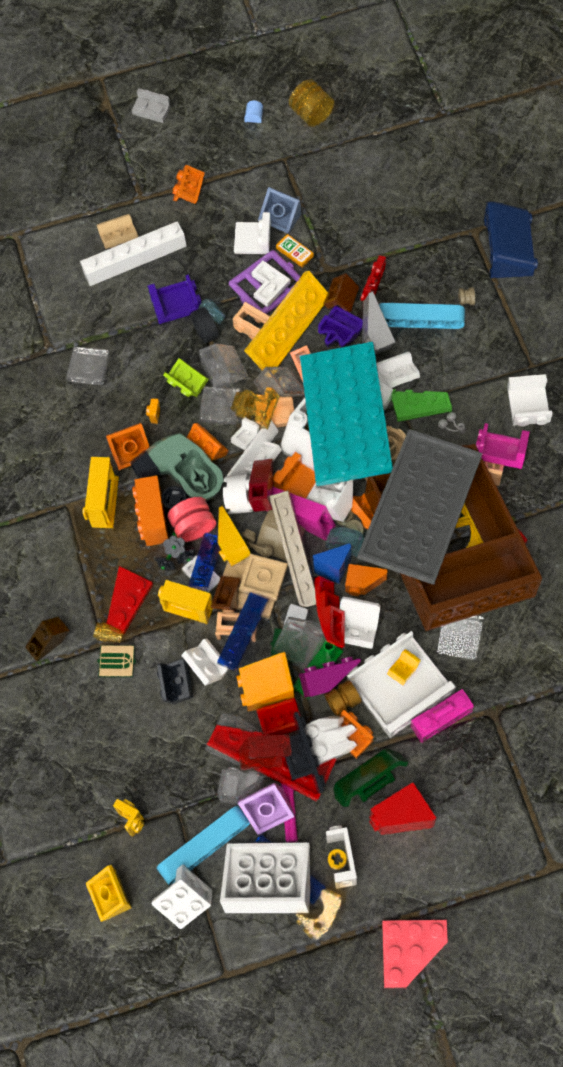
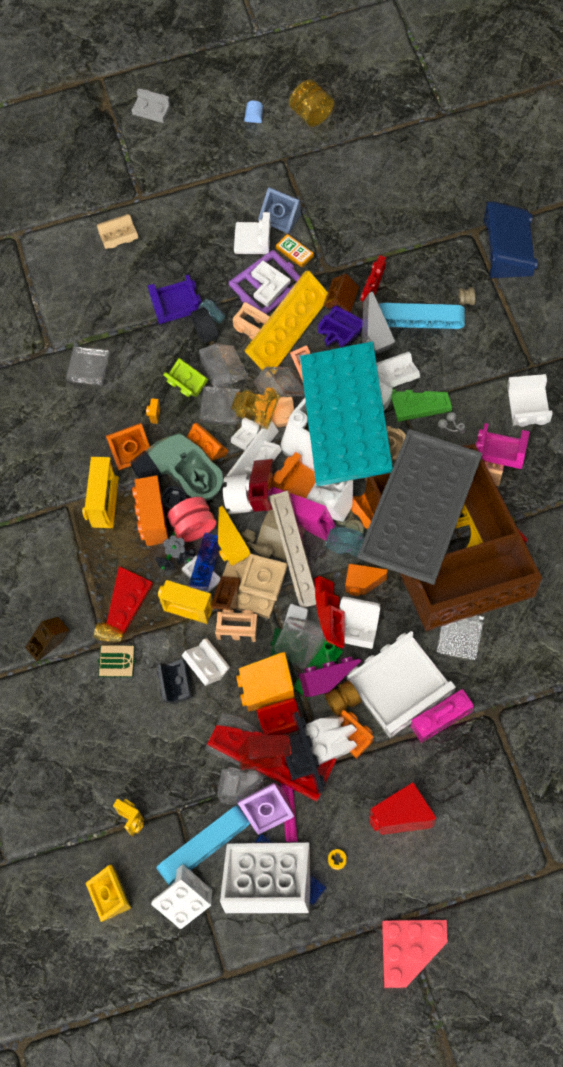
(133, 253): white brick -> none
(188, 184): orange bracket -> none
(242, 632): clear blue plate -> none
(332, 903): clear yellow tile -> none
(333, 563): blue slope -> none
(346, 878): white panel -> none
(367, 774): dark green piece -> none
(404, 667): yellow bracket -> none

